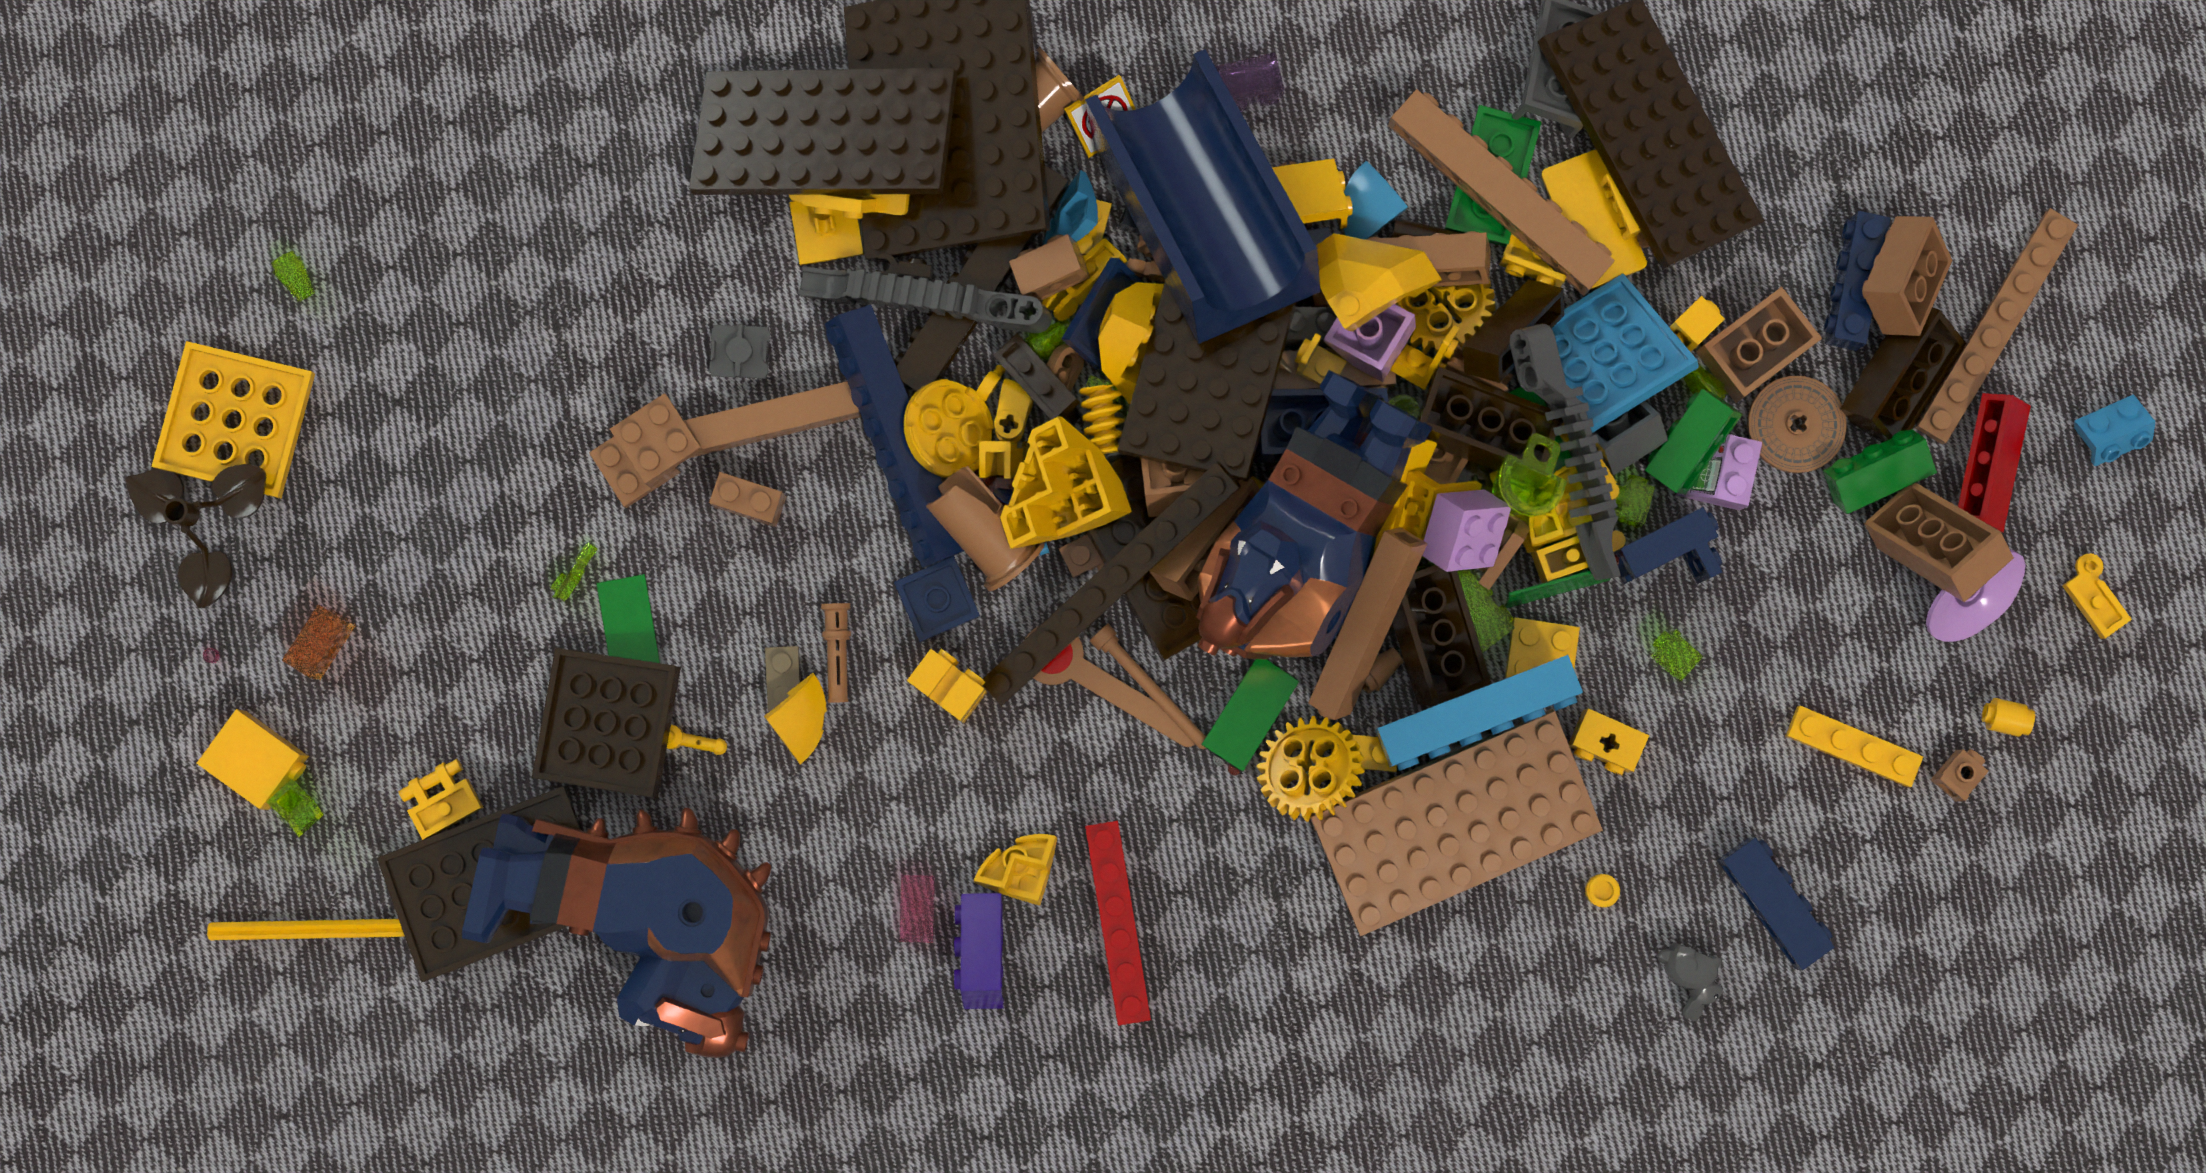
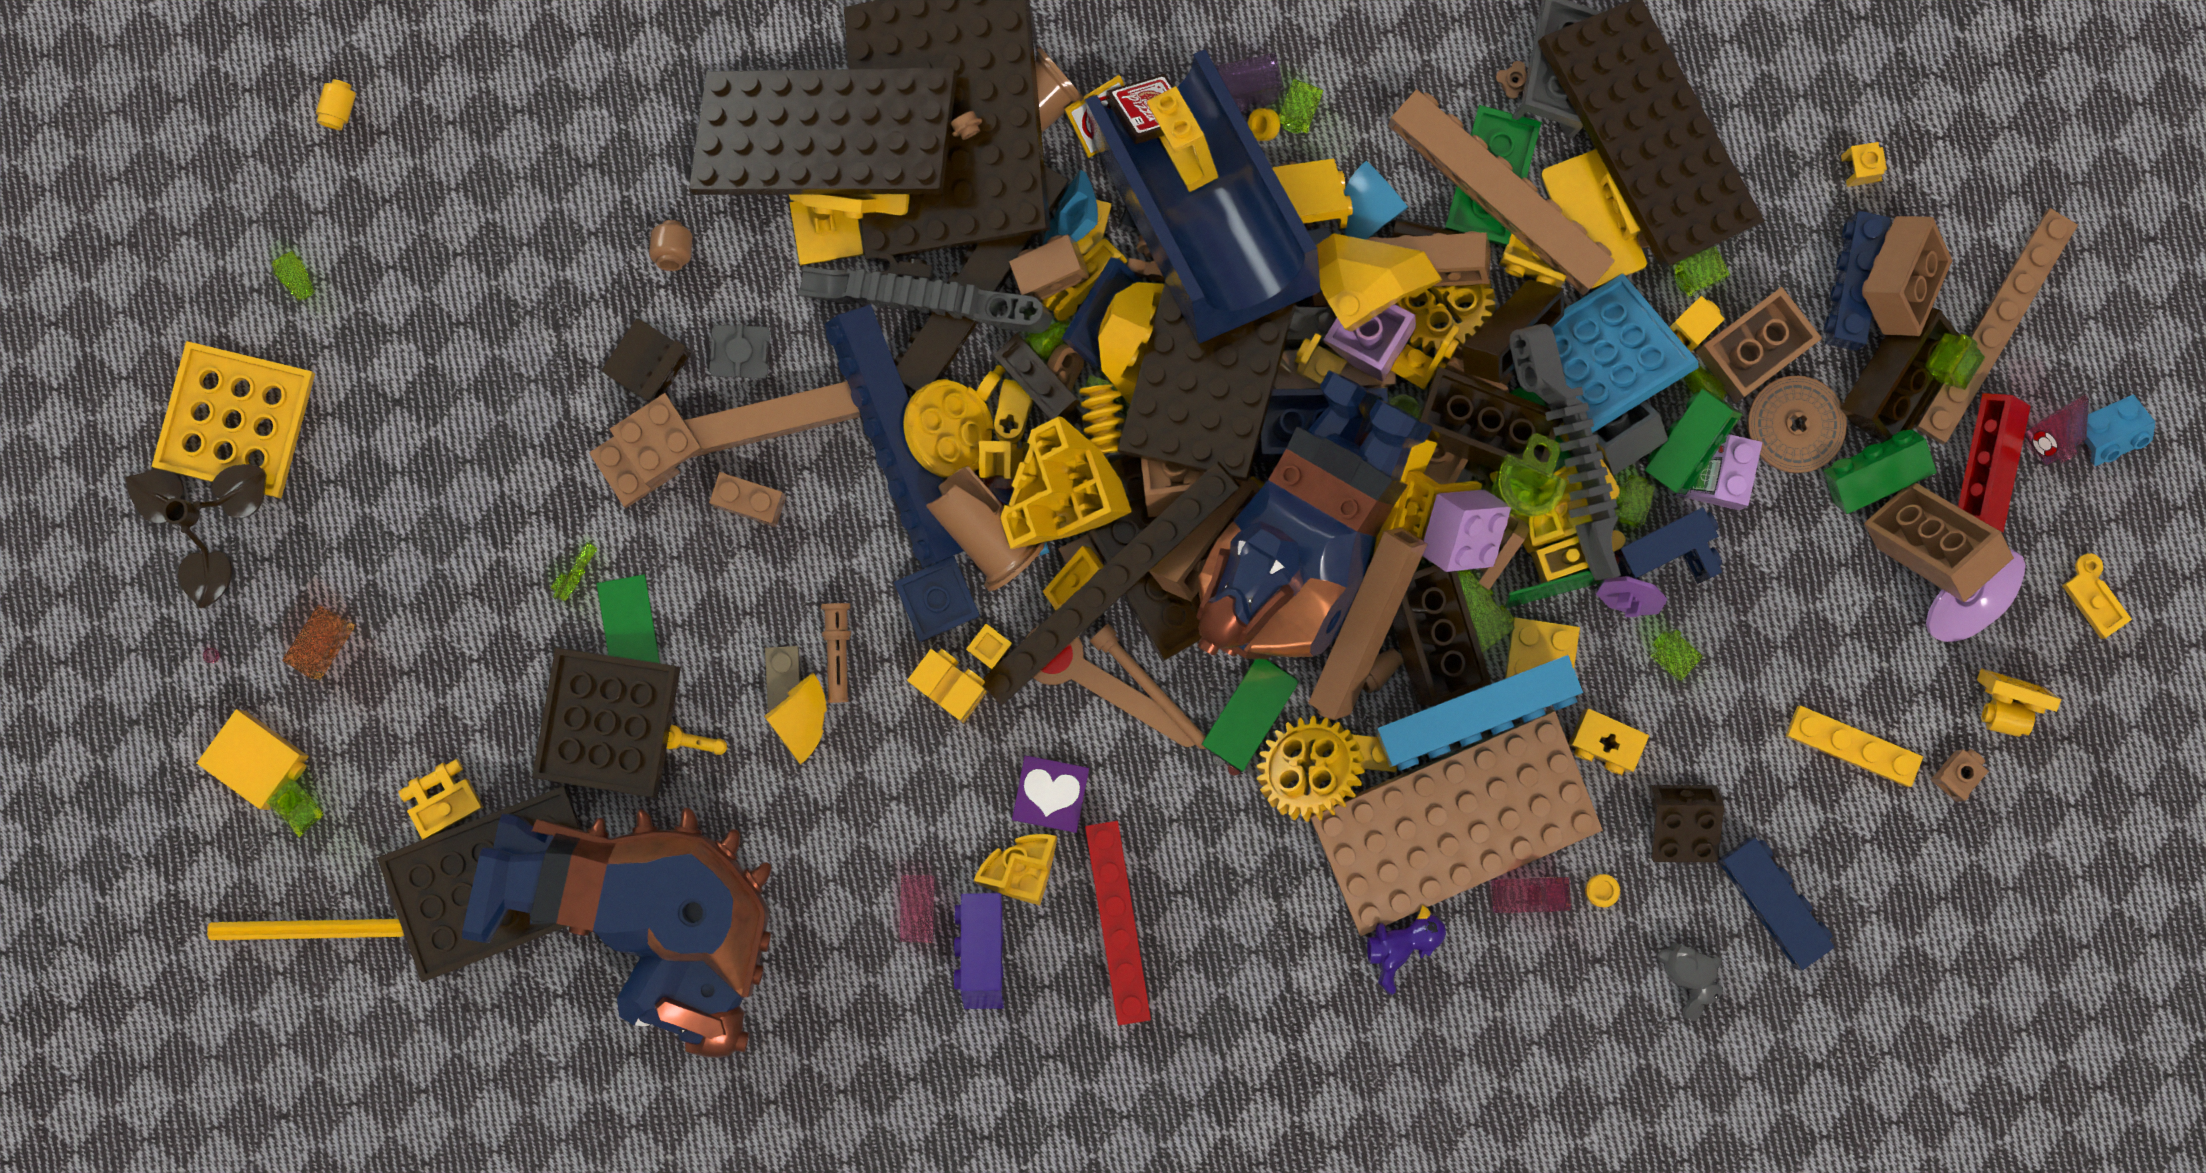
(335, 104): none -> yellow brick
(646, 361): none -> dark brown bracket
(670, 245): none -> medium nougat head
(966, 125): none -> medium nougat plate
(989, 646): none -> yellow plate
(1050, 794): none -> dark purple tile
(1073, 576): none -> yellow plate
(1131, 107): none -> tile
(1183, 139): none -> yellow panel
(1264, 124): none -> yellow tile
(1300, 107): none -> clear neon green brick
(1395, 946): none -> dark purple animal
(1505, 78): none -> medium nougat plate
(1531, 895): none -> clear pink slope
(1631, 596): none -> medium lavender piece
(1686, 823): none -> dark brown bracket
(1701, 272): none -> clear neon green brick
(1867, 162): none -> yellow window
(1955, 360): none -> clear neon green brick
(2008, 688): none -> yellow plate
(2060, 432): none -> clear pink slope

